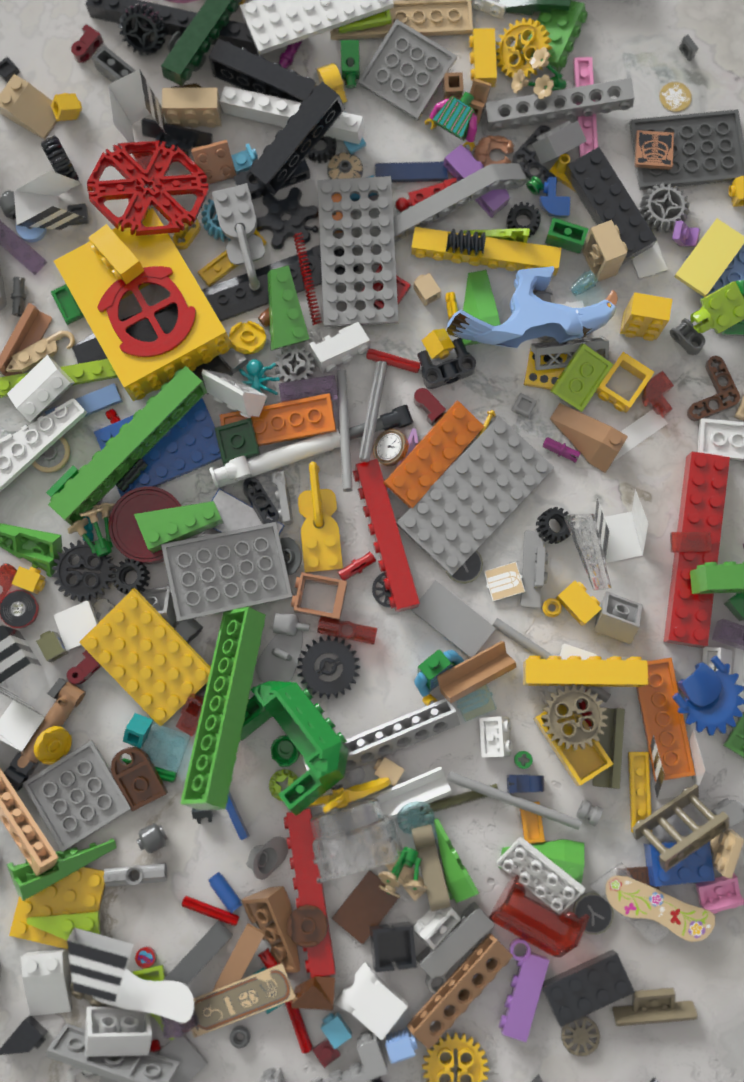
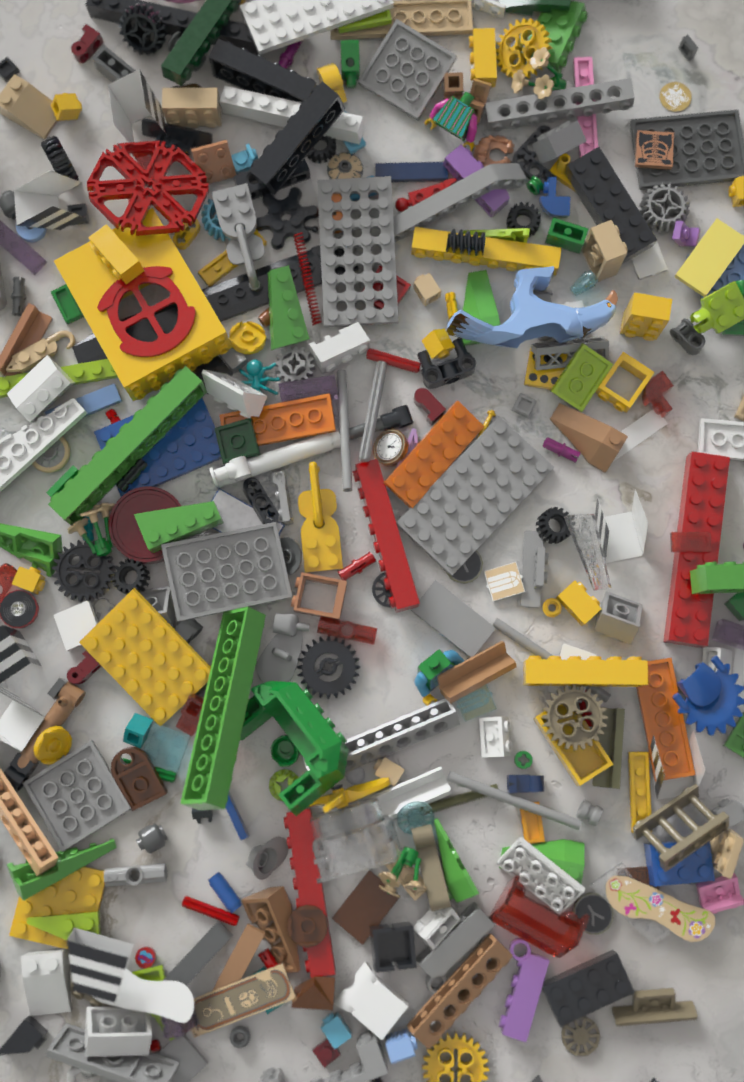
(51, 646): olive brick -> none
(299, 1028): red axle -> none
(722, 391): reddish brown beam -> none

